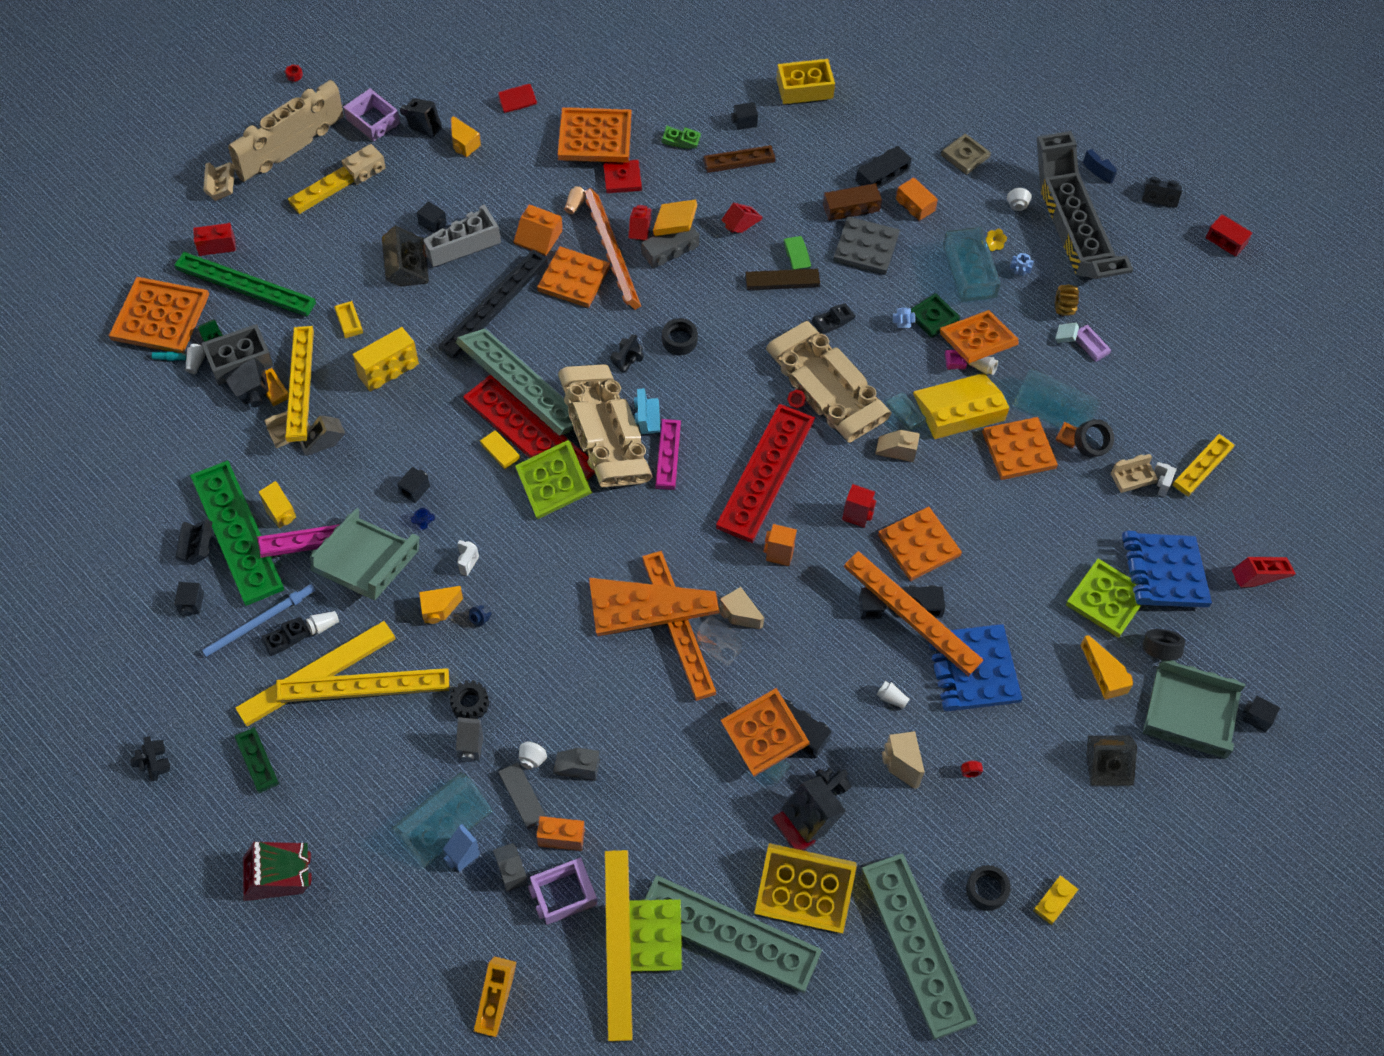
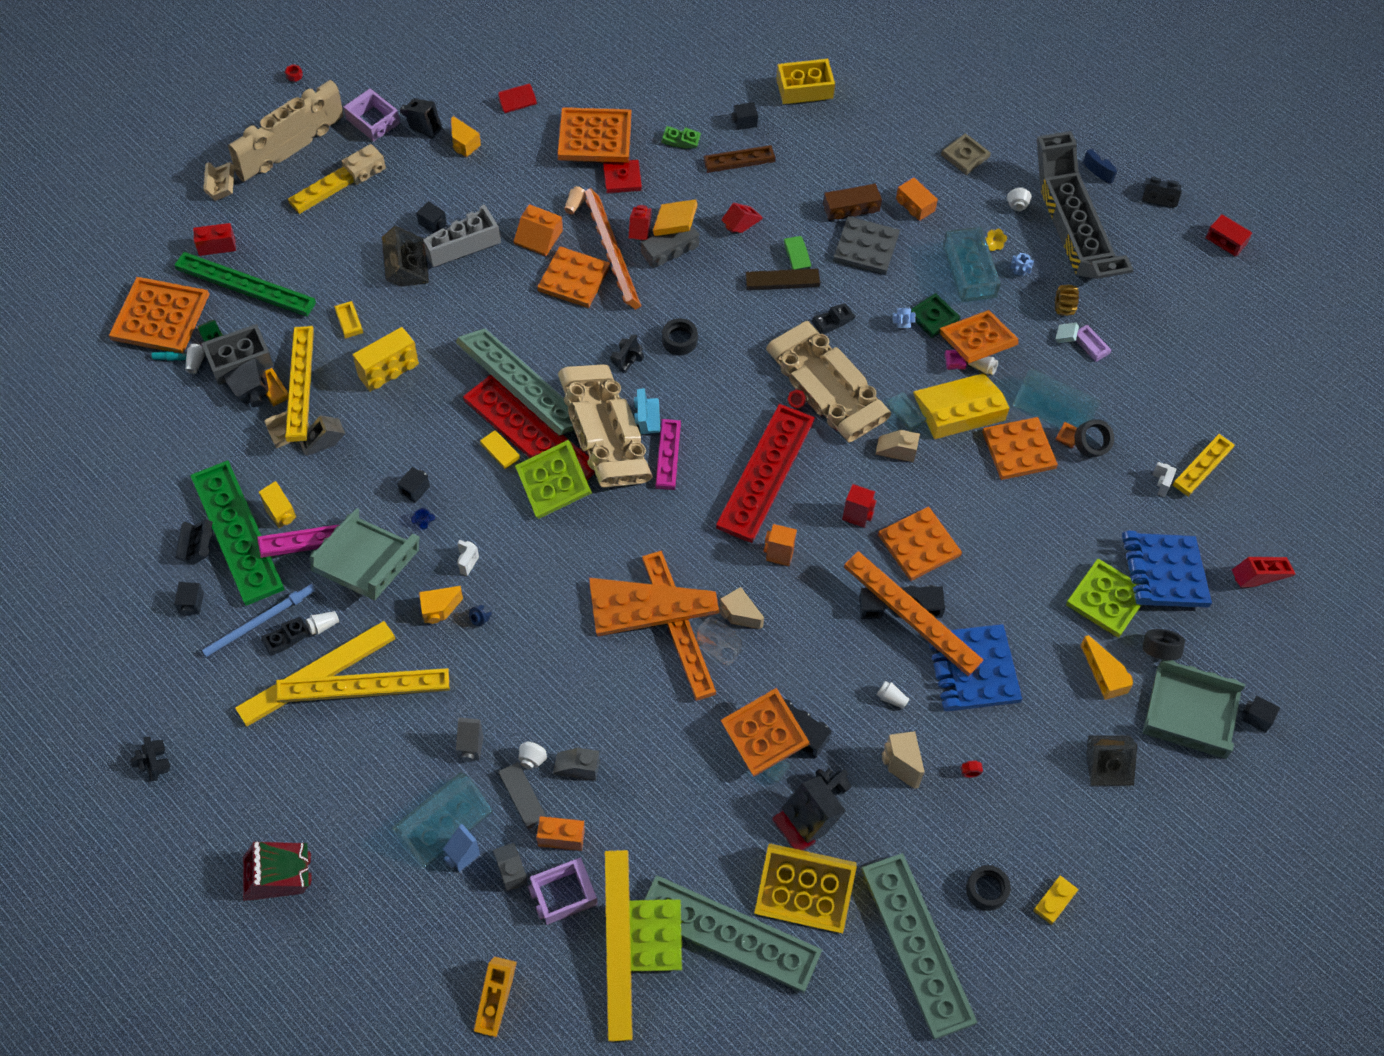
(256, 760): dark green plate -> none
(469, 689): black tyre -> none
(495, 301): black plate -> none
(884, 168): black brick -> none
(1134, 473): tan bracket -> none

